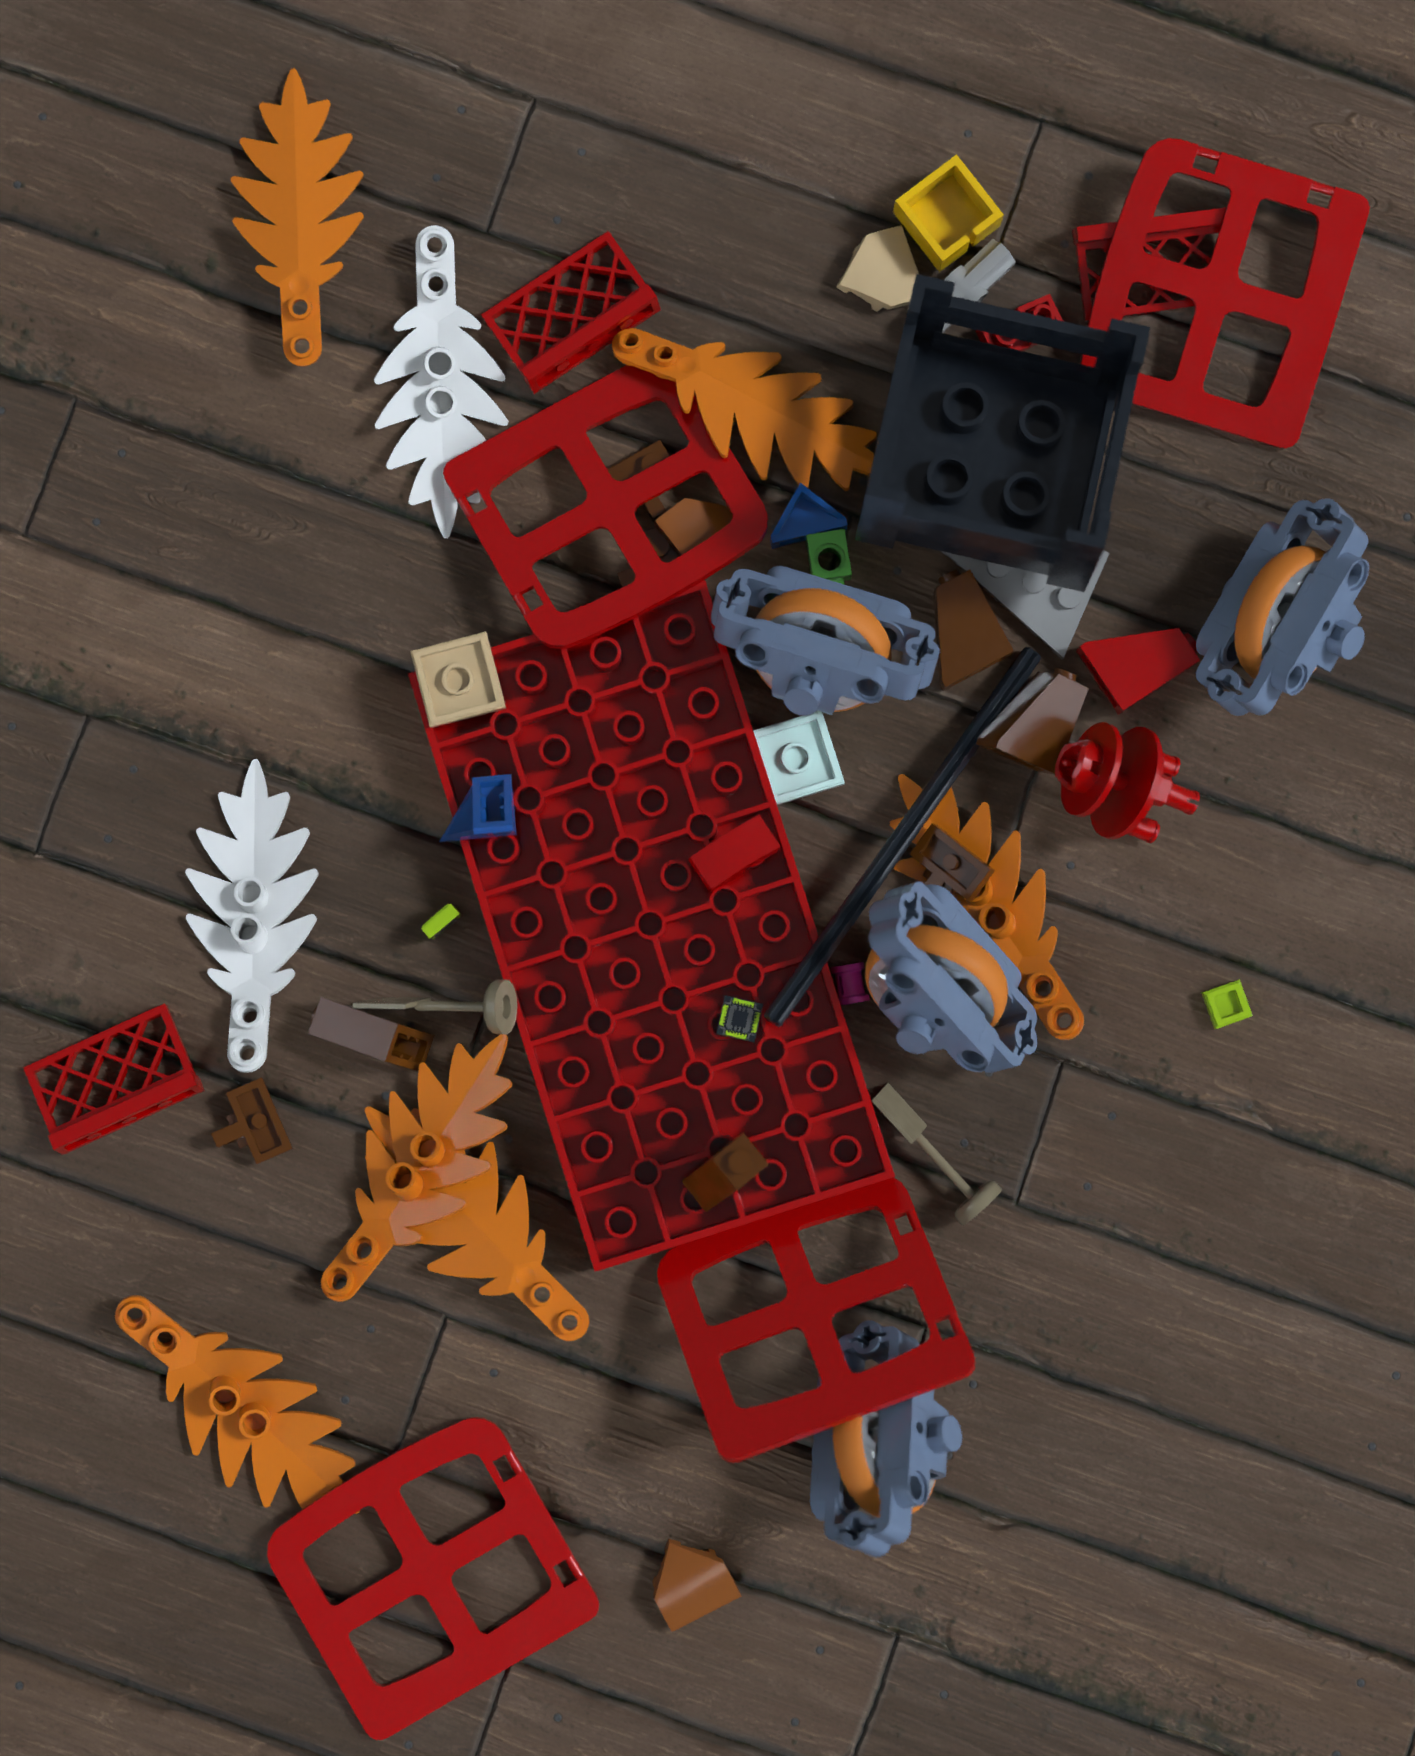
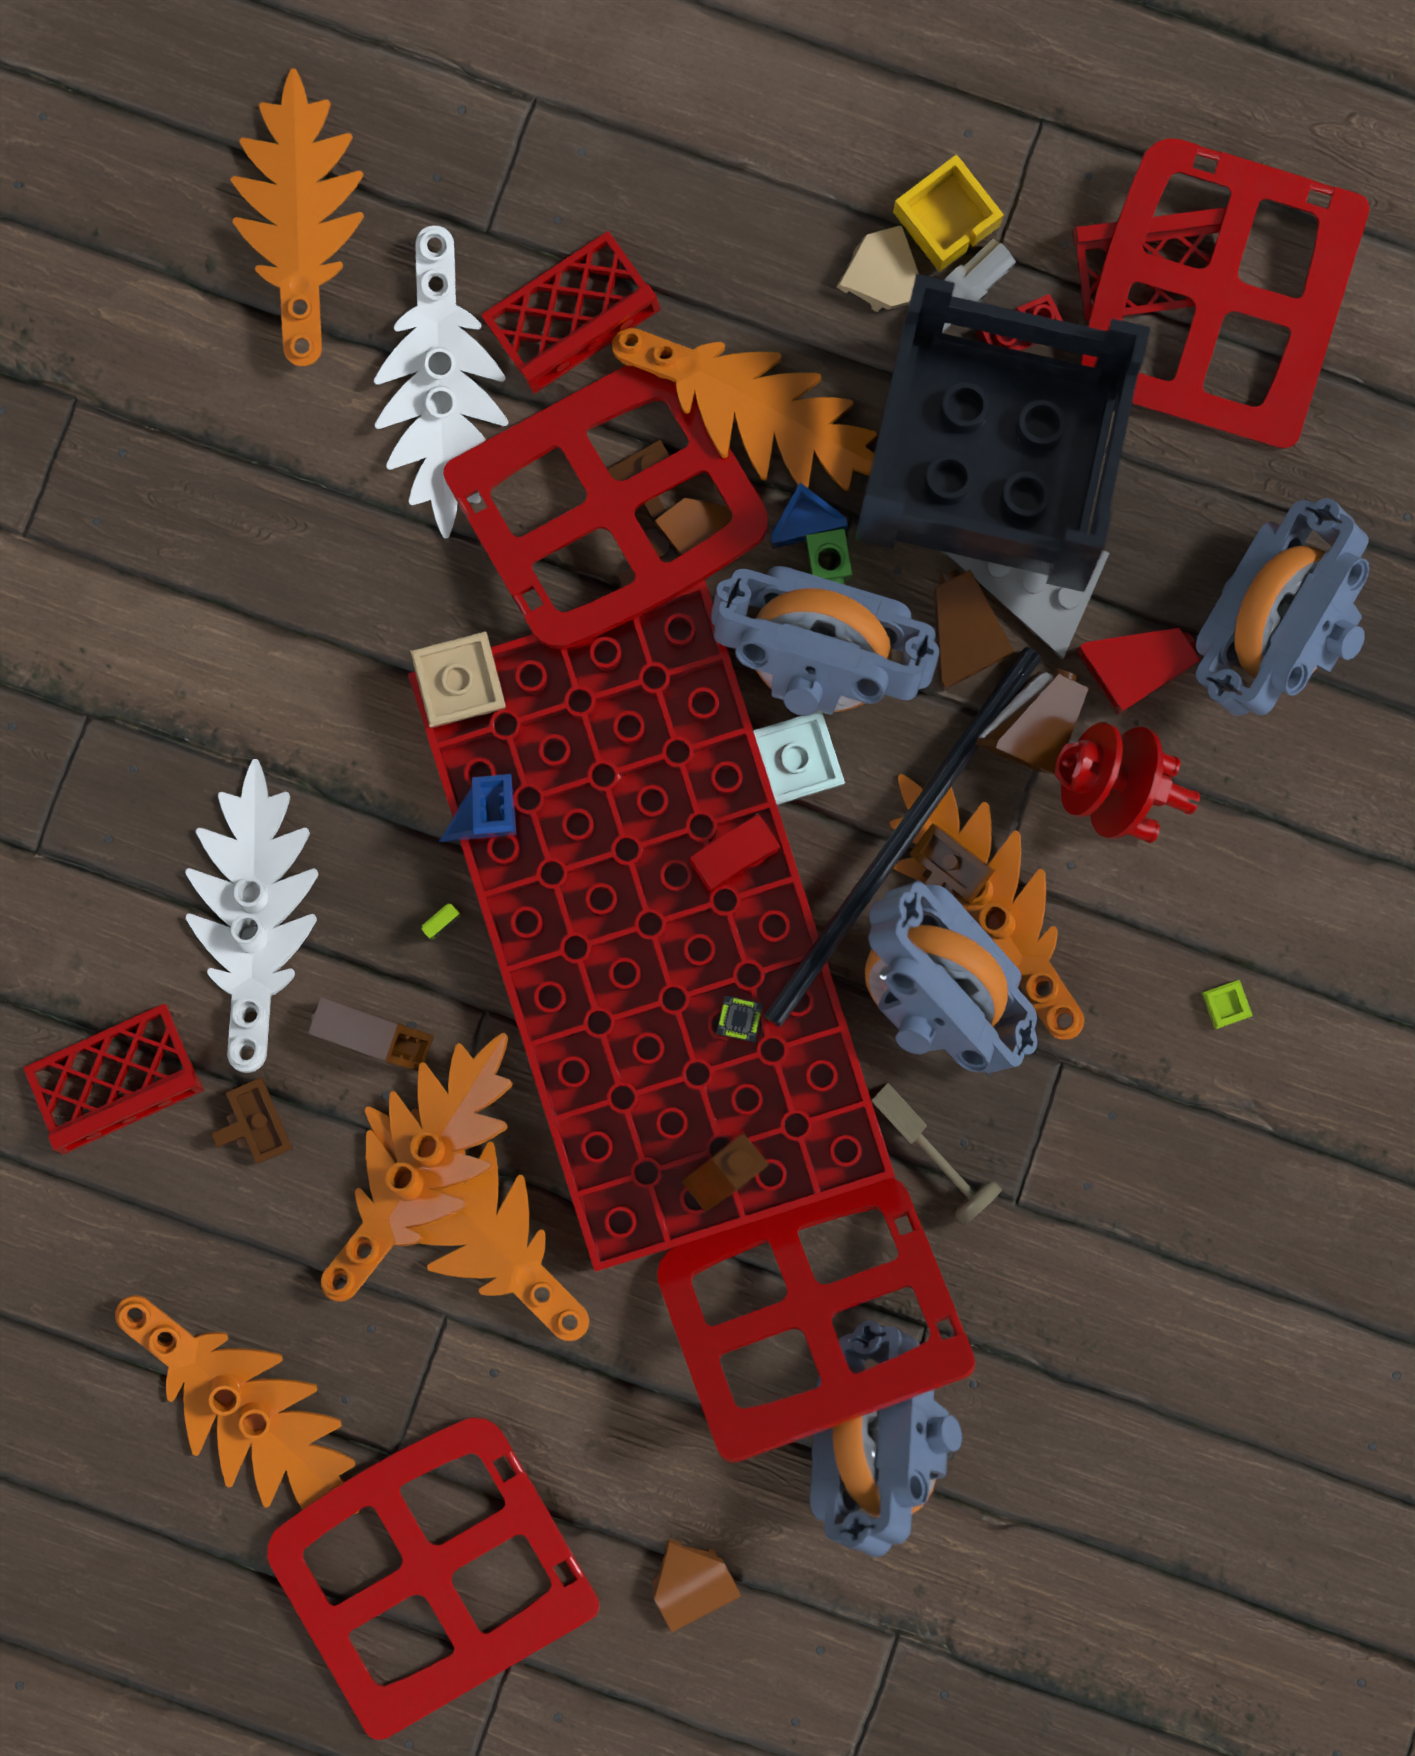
(498, 1005): dark tan piece -> none
(850, 983): dark pink bush -> none

